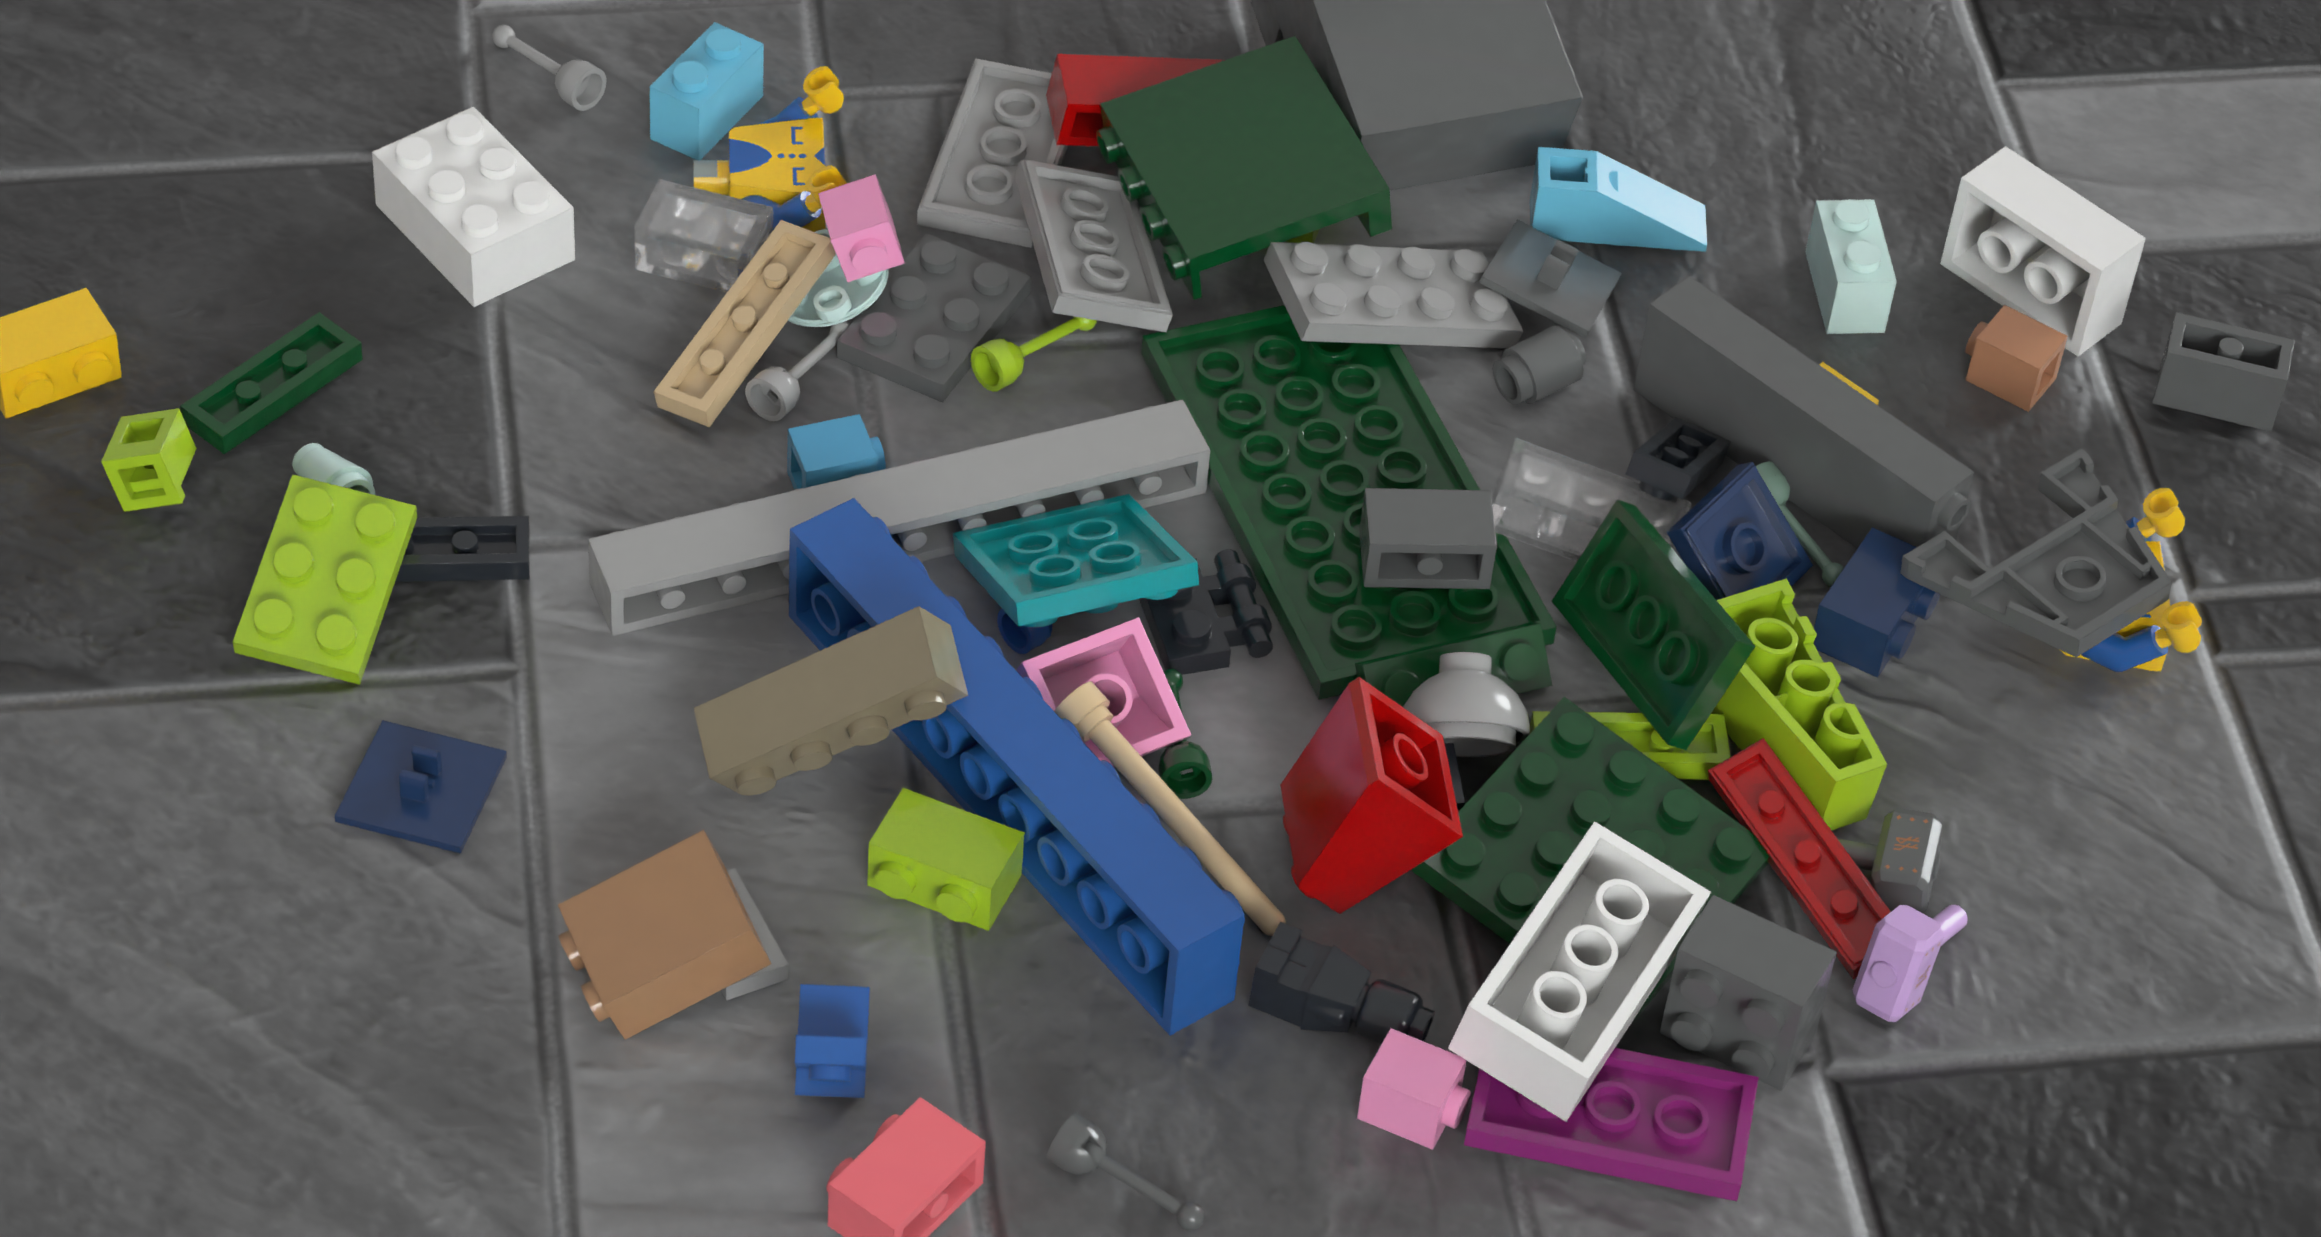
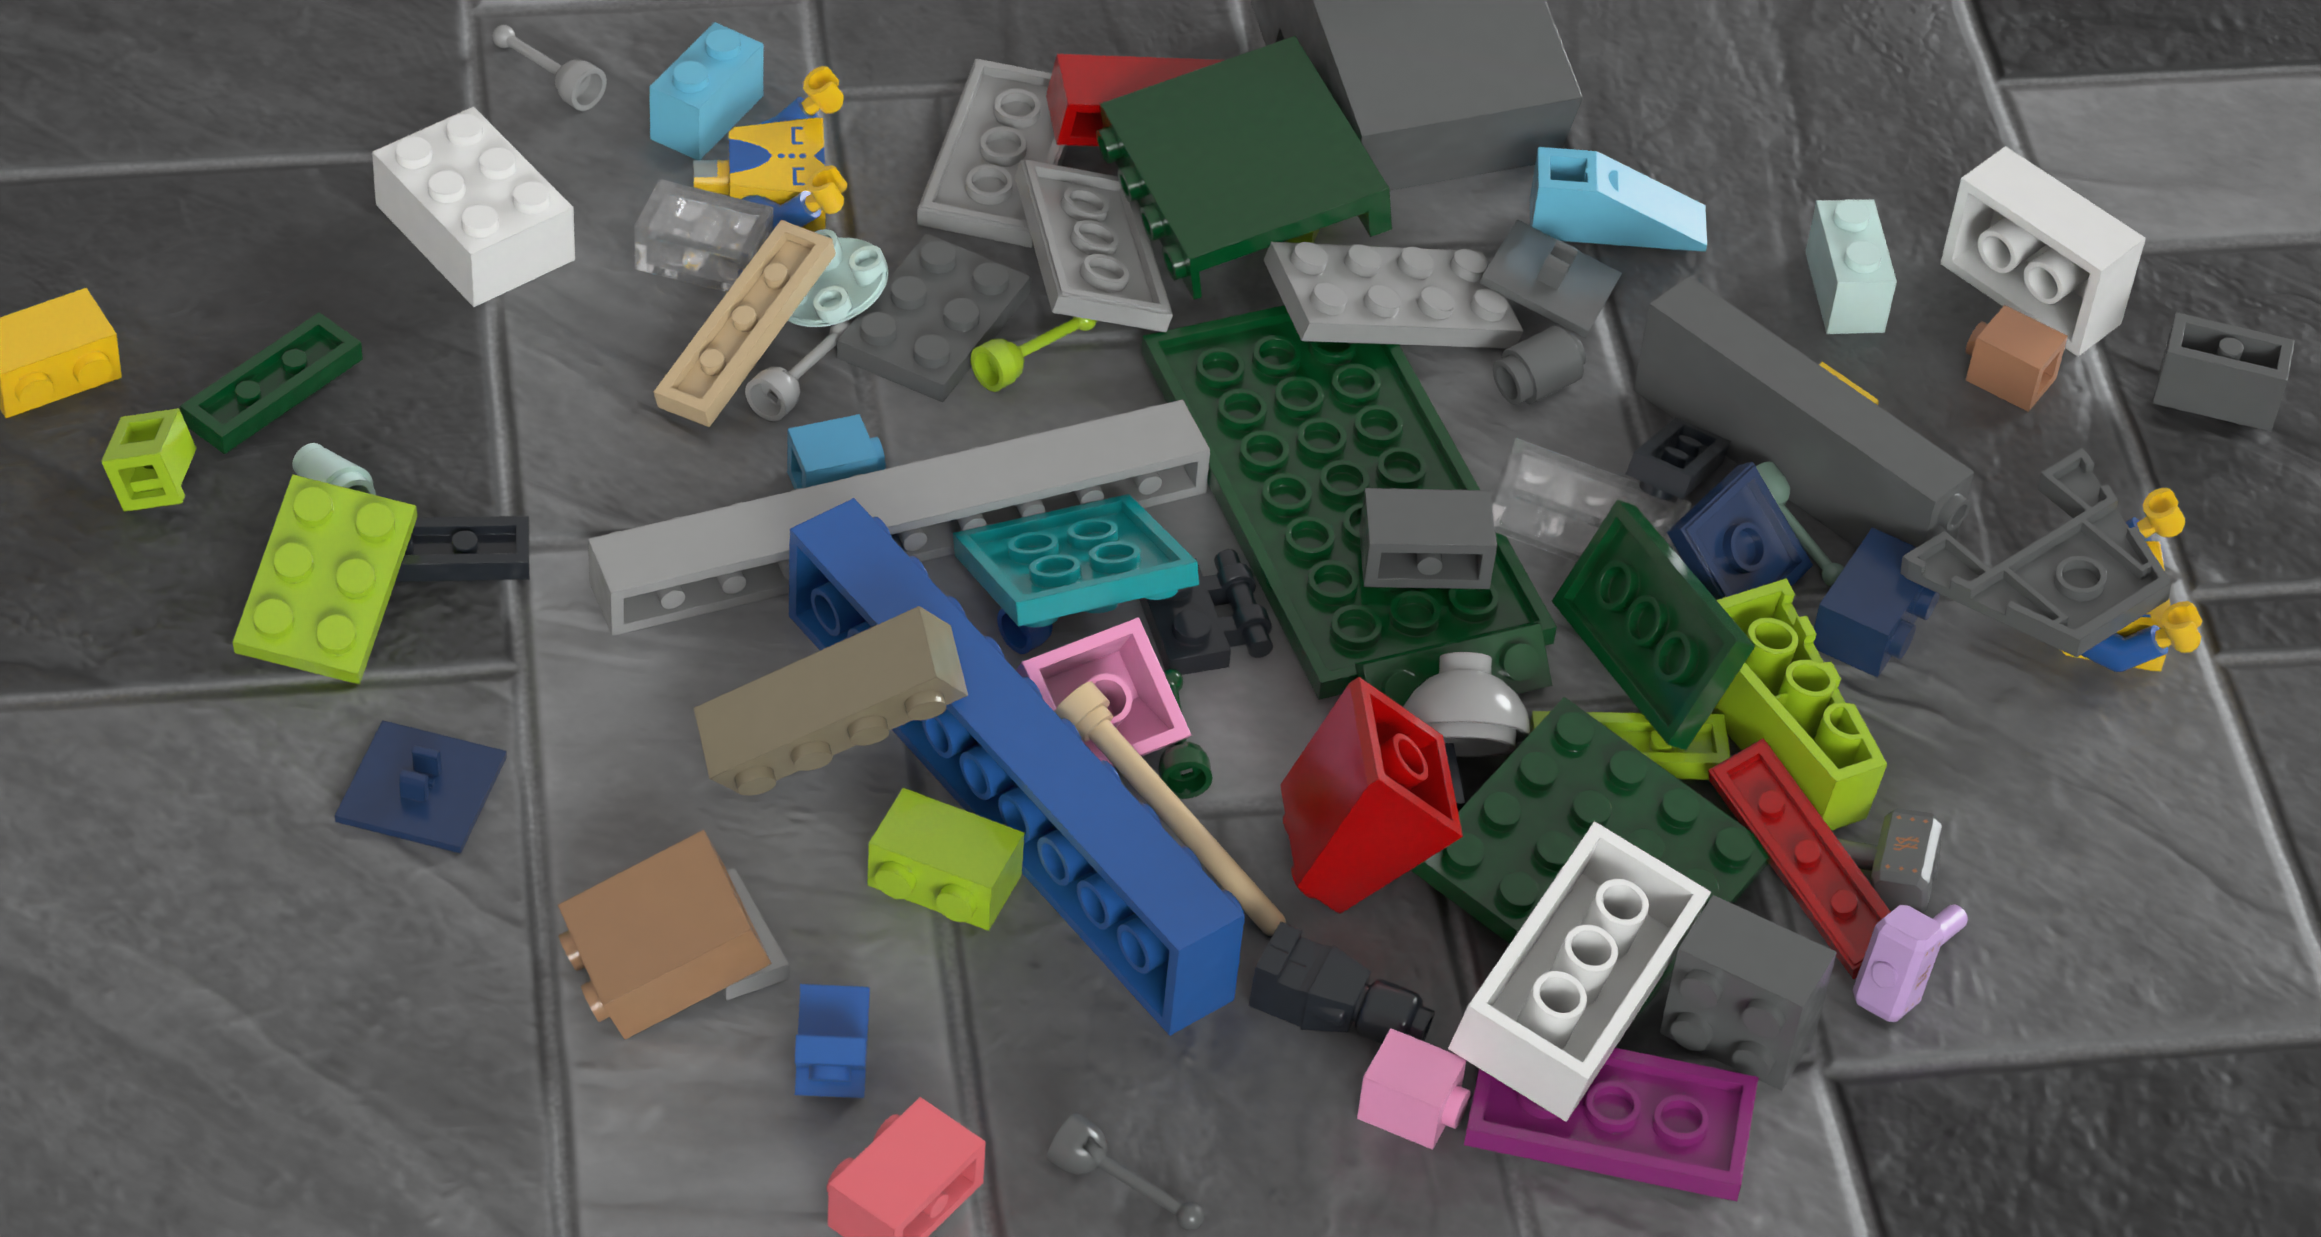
(861, 228): bright pink brick -> none

